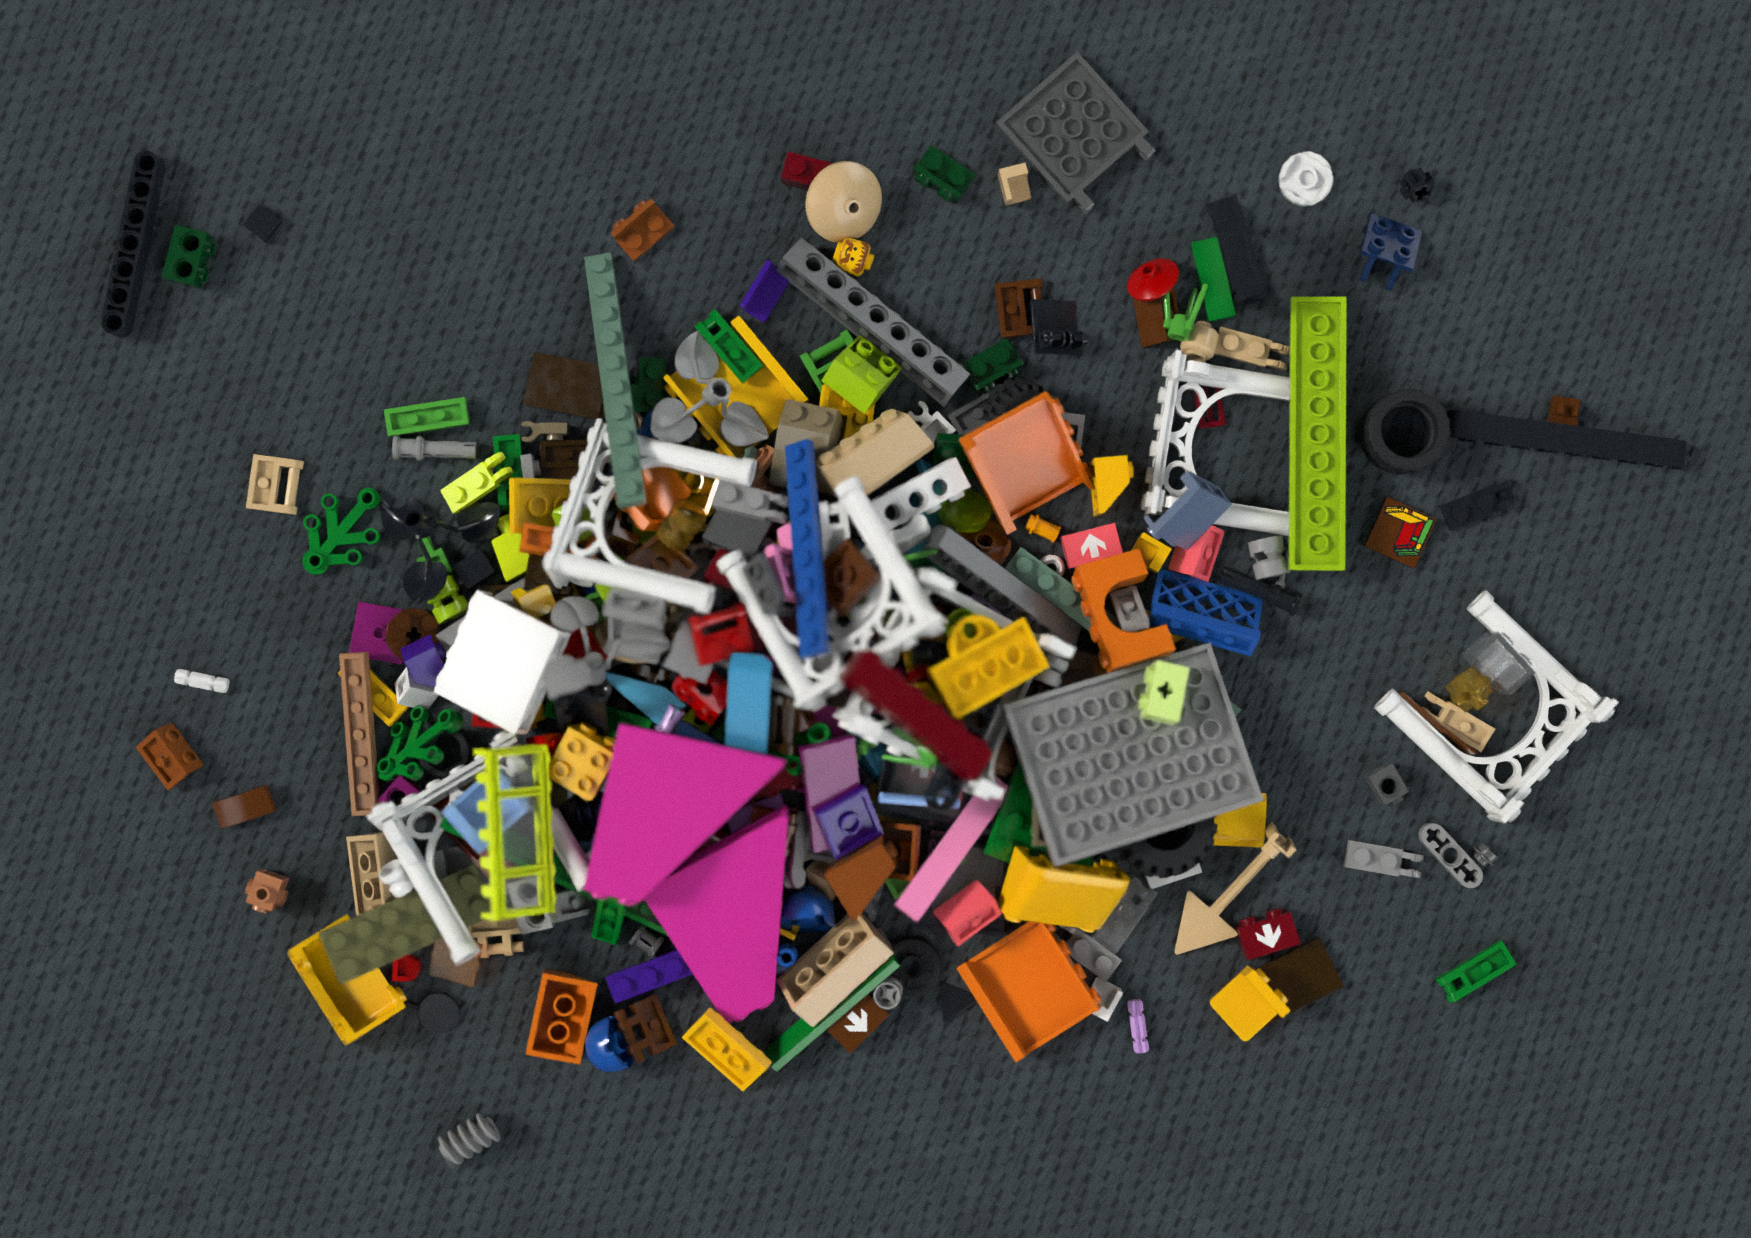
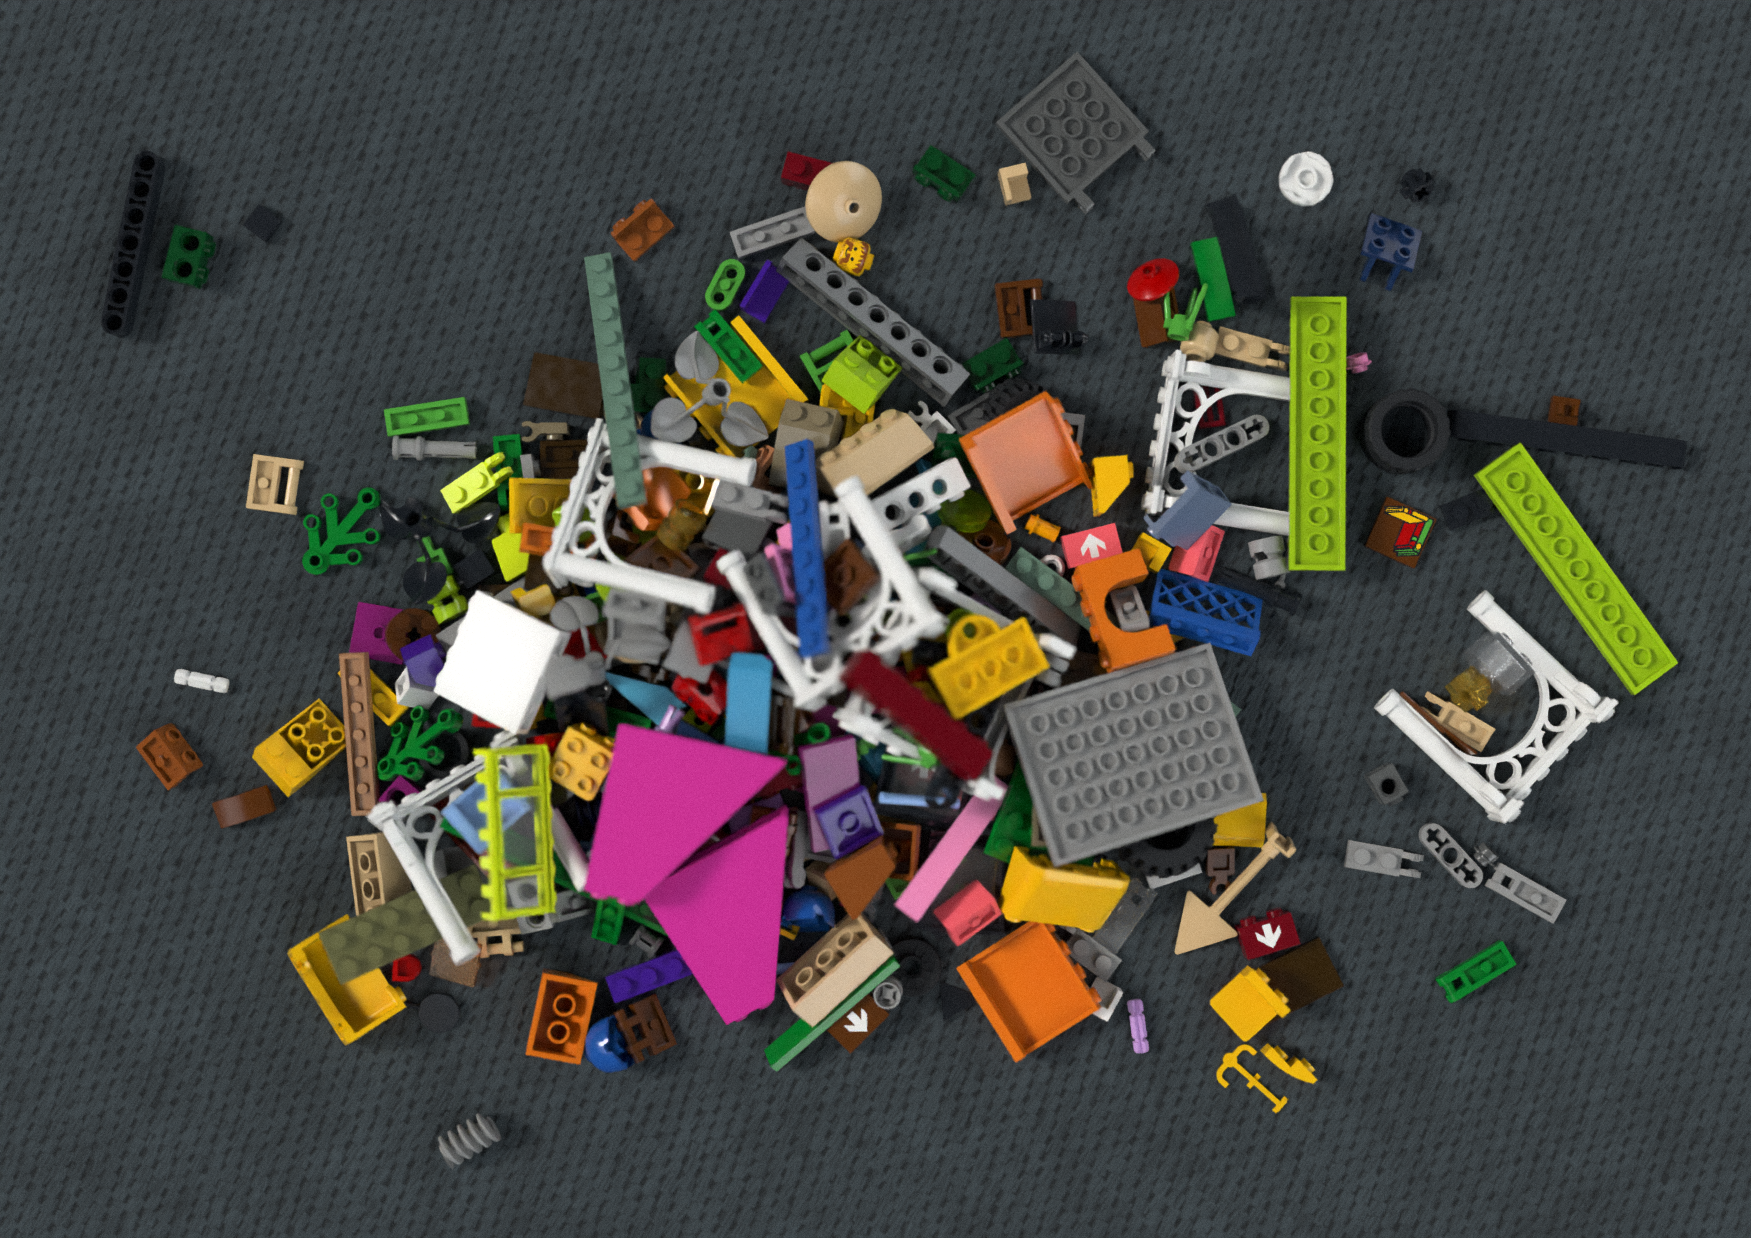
(267, 882): nougat brick -> none
(301, 747): none -> yellow slope
(396, 877): white wheel -> none
(725, 285): none -> bright green plate
(726, 1049): yellow plate -> none
(771, 232): none -> light grey plate
(788, 961): blue pin -> none
(1173, 680): yellowish green brick -> none
(1219, 864): none -> reddish brown plate
(1221, 443): none -> light grey beam
(1230, 1060): none -> yellow piece
(1298, 1069): none -> yellow slope
(1357, 362): none -> bright pink plate
(1526, 893): none -> light grey plate
(1576, 569): none -> lime plate

